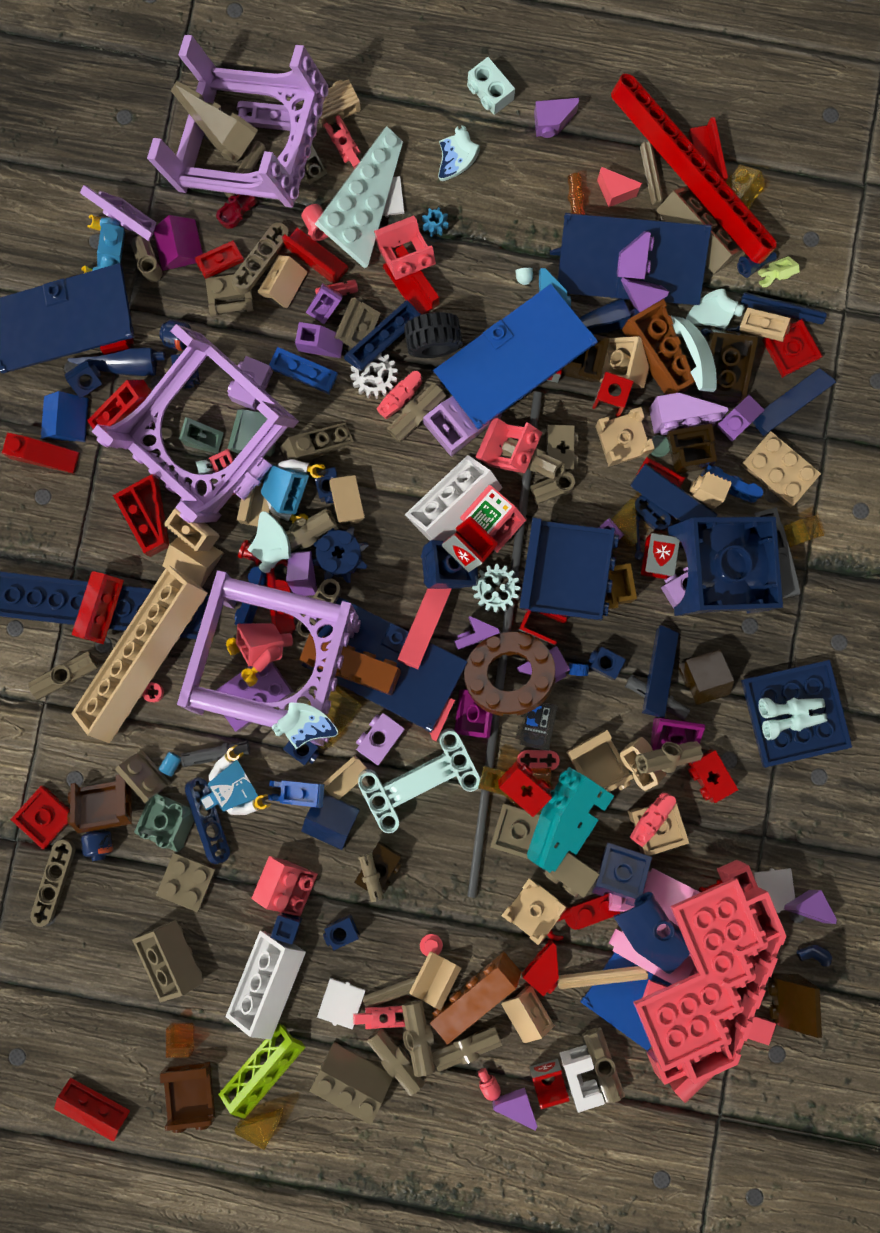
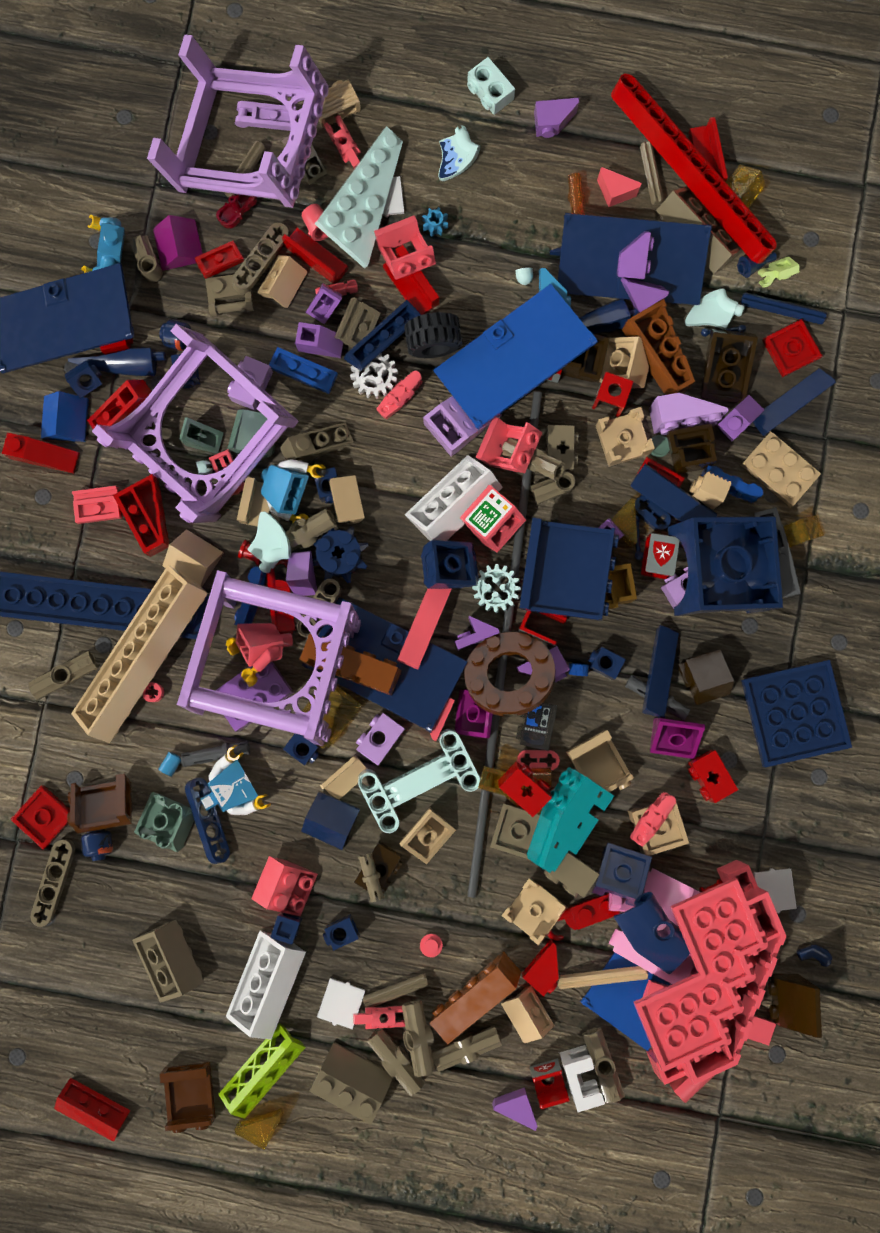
(96, 505): none -> coral plate
(97, 607): red panel -> none
(118, 208): lavender wing -> none
(142, 776): dark tan plate -> none
(179, 1040): clear orange panel -> none
(186, 882): dark tan plate -> none
(196, 535): tan brick -> none
(227, 133): dark tan wedge -> none
(252, 478): lavender pin -> none
(298, 793): blue hinge -> none
(304, 724): arm -> none
(414, 411): dark tan piece -> none
(427, 836): none -> tan slope
(435, 980): tan panel -> none
(476, 537): red piece -> none
(489, 1085): coral cylinder -> none
(628, 757): tan brick -> none
(668, 757): dark tan piece -> none
(705, 372): light aqua slope -> none
(765, 324): tan panel -> none
(800, 715): light aqua piece -> none
(813, 906): medium lavender slope -> none

